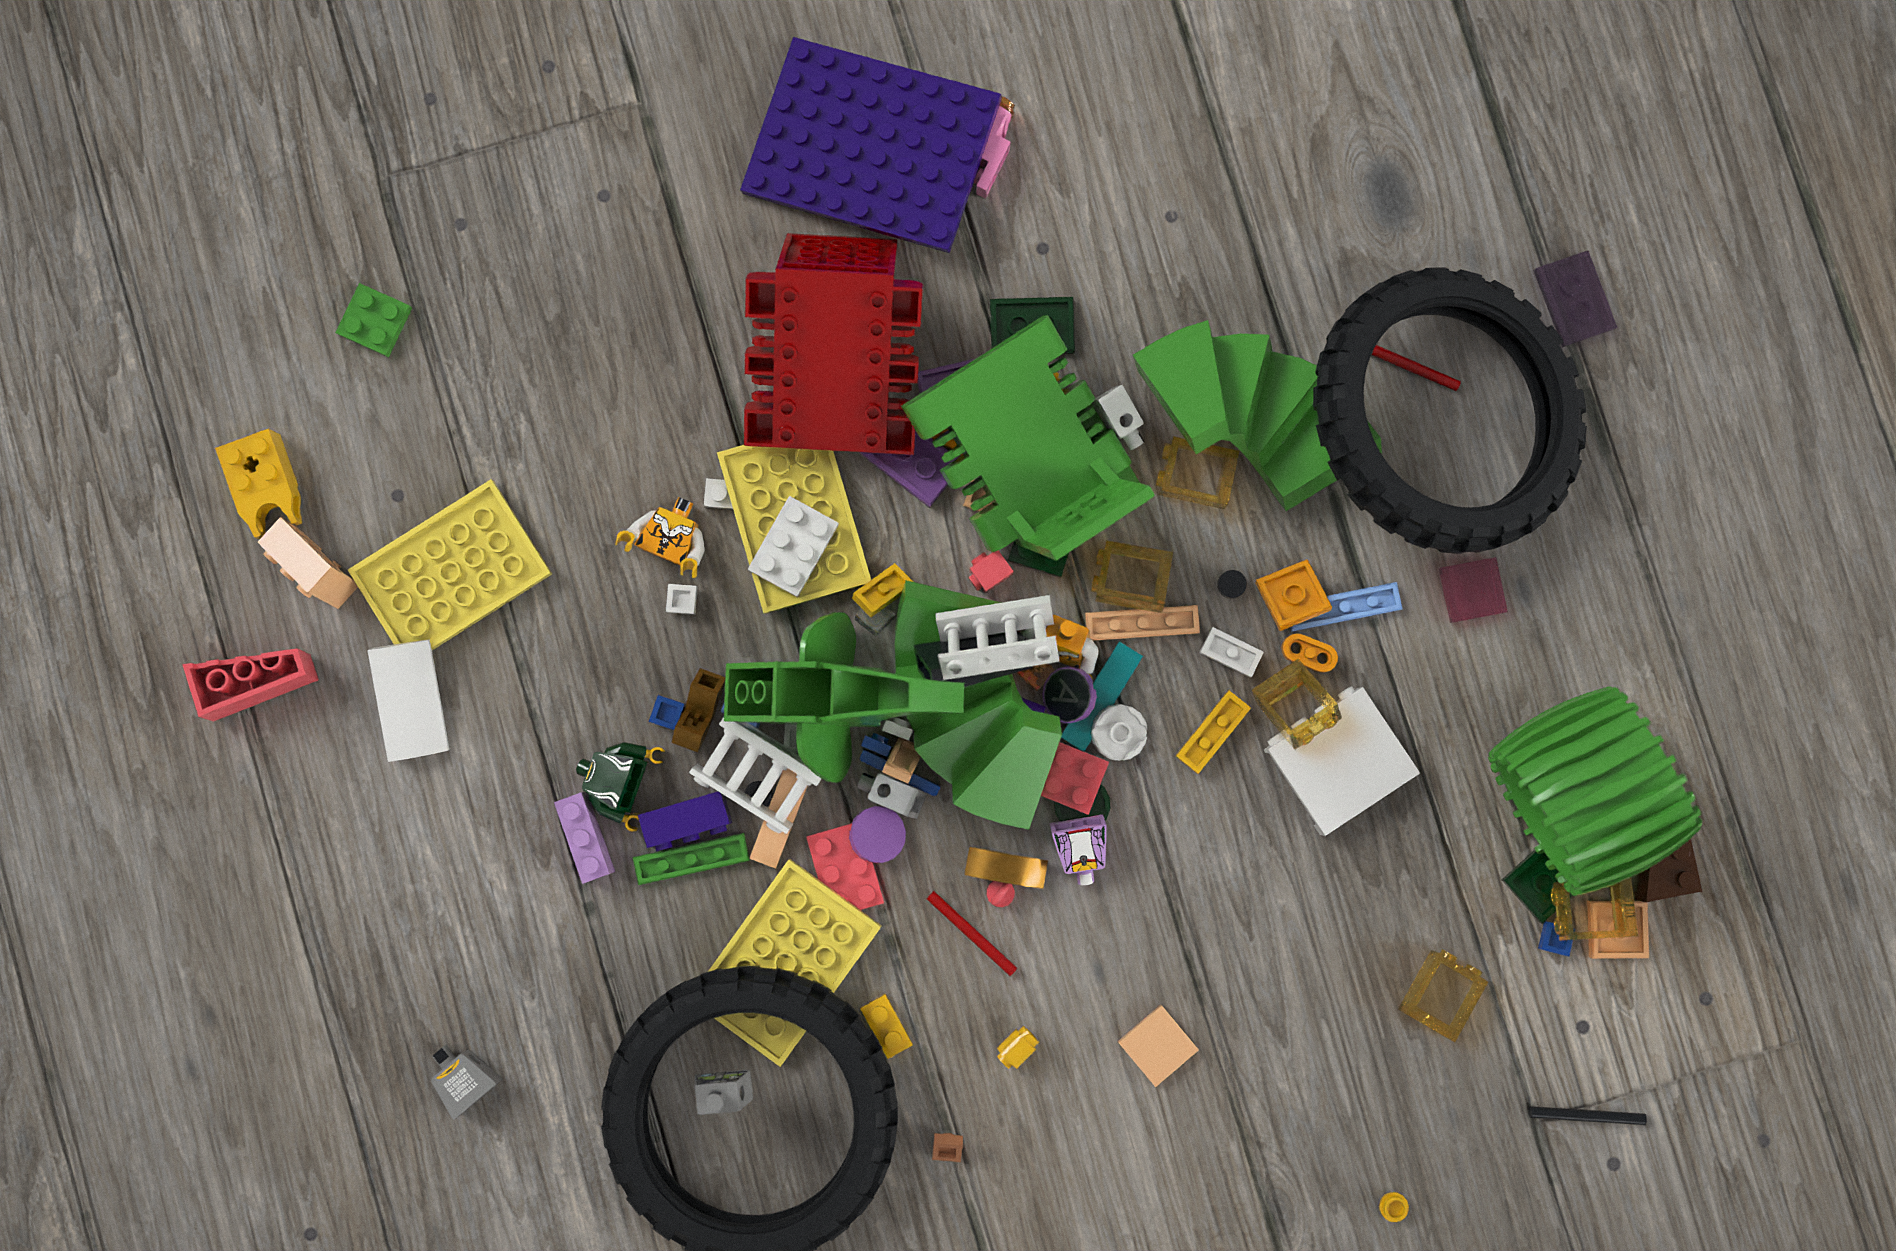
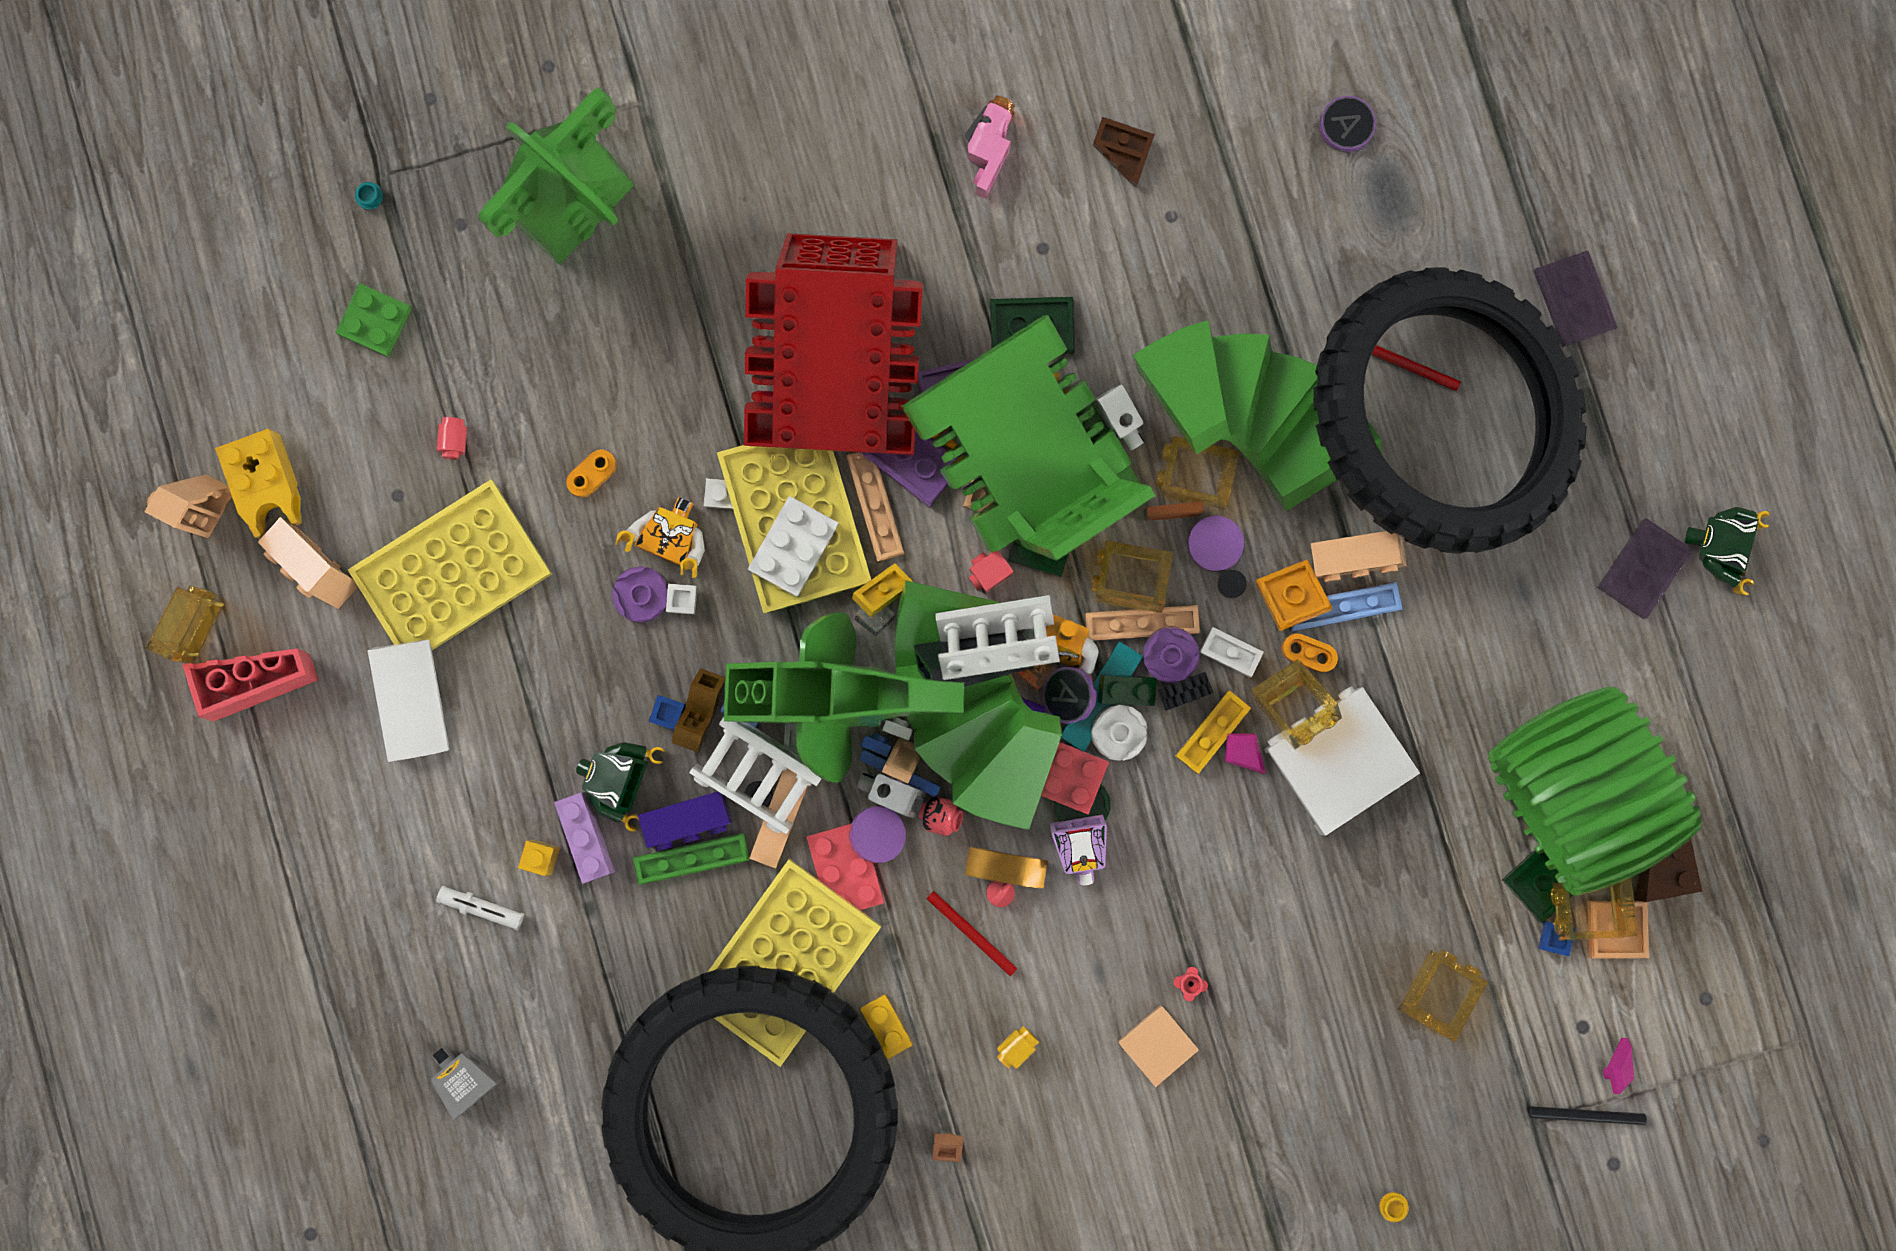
(185, 624): none -> clear yellow window
(190, 504): none -> light nougat wedge
(369, 195): none -> teal plate
(448, 897): none -> white pin
(451, 438): none -> coral brick
(539, 857): none -> yellow brick
(560, 181): none -> bright green brick
(593, 476): none -> light orange plate
(640, 594): none -> medium lavender tile
(721, 1091): light grey torso -> none
(871, 144): dark purple plate -> none
(875, 507): none -> light nougat tile
(941, 816): none -> coral head
(1123, 147): none -> reddish brown wing
(1127, 690): none -> dark green plate
(1171, 654): none -> medium lavender tile
(1173, 511): none -> dark orange tile
(1185, 691): none -> black tyre
(1198, 984): none -> coral plate
(1215, 543): none -> medium lavender tile
(1244, 751): none -> dark pink piece
(1347, 123): none -> black tile
(1358, 555): none -> light nougat wedge
(1473, 590): clear pink tile -> none
(1620, 1067): none -> dark pink piece
(1645, 568): none -> clear purple tile
(1728, 544): none -> dark green torso

